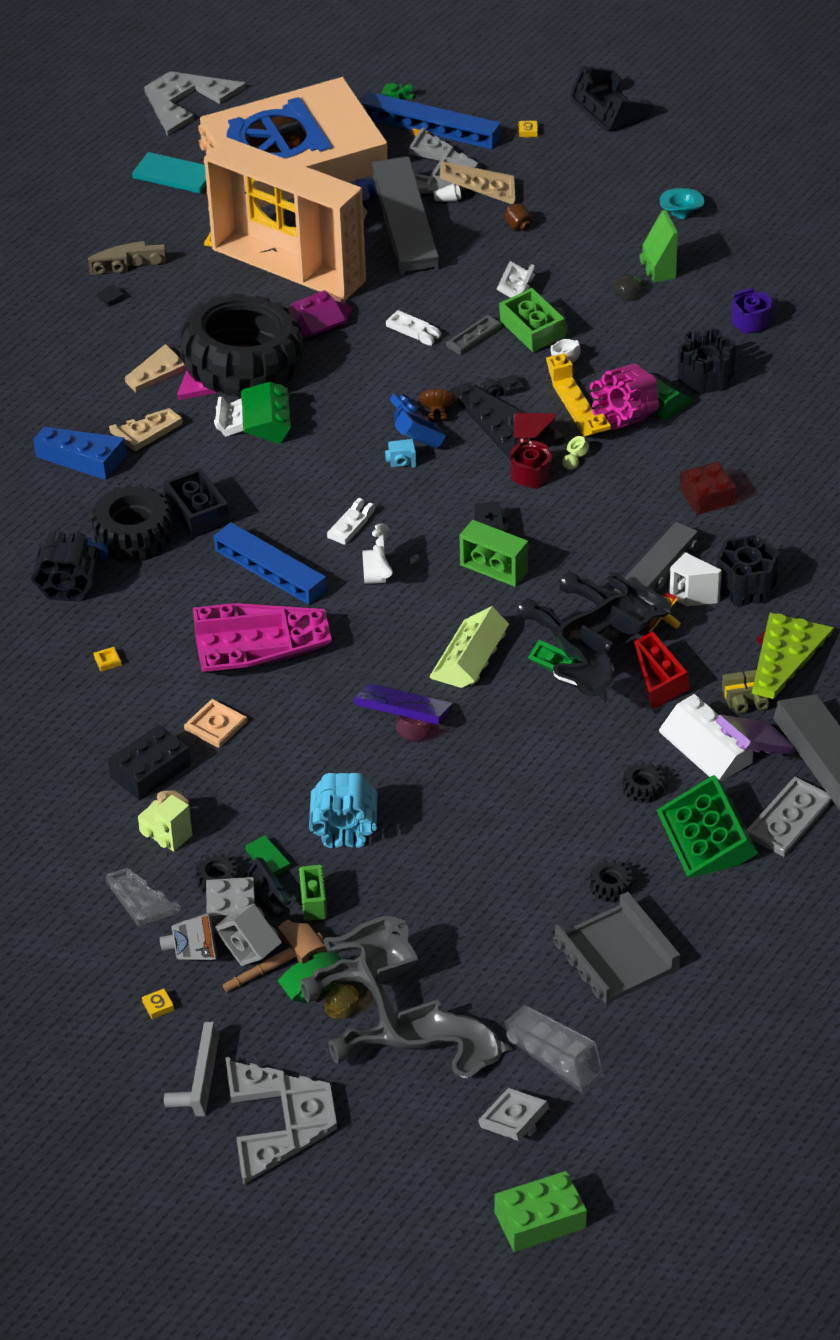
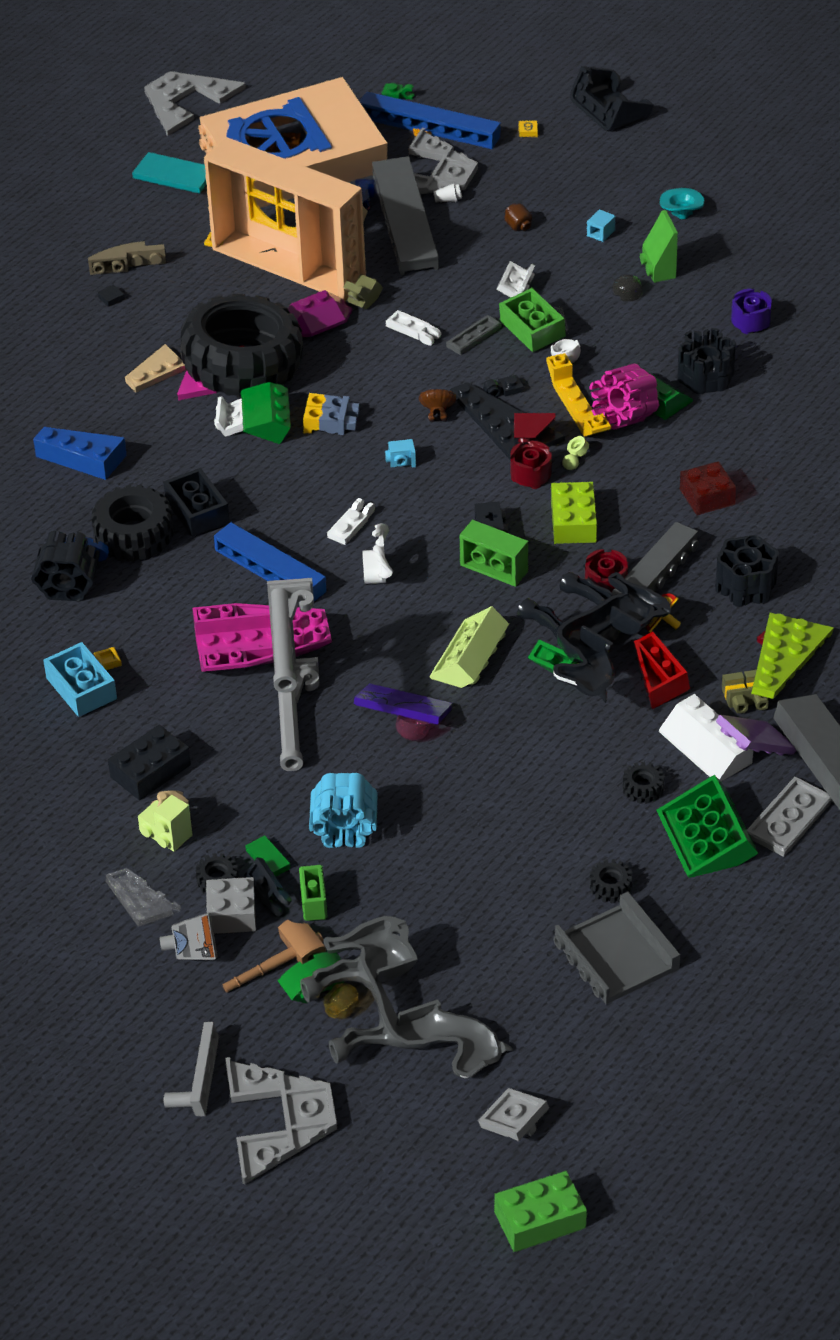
(80, 679): none -> medium azure brick
(147, 430): tan wing -> none
(158, 1003): yellow tile -> none
(215, 723): light nougat tile -> none
(247, 934): light grey brick -> none
(289, 671): none -> light grey arch
(330, 414): none -> sand blue hips
(364, 292): none -> olive brick
(413, 424): blue plate -> none
(485, 182): tan wing -> none
(556, 1047): clear wedge -> none
(573, 512): none -> lime brick
(601, 225): none -> medium azure brick
(603, 564): none -> dark red brick
(695, 581): white slope -> none

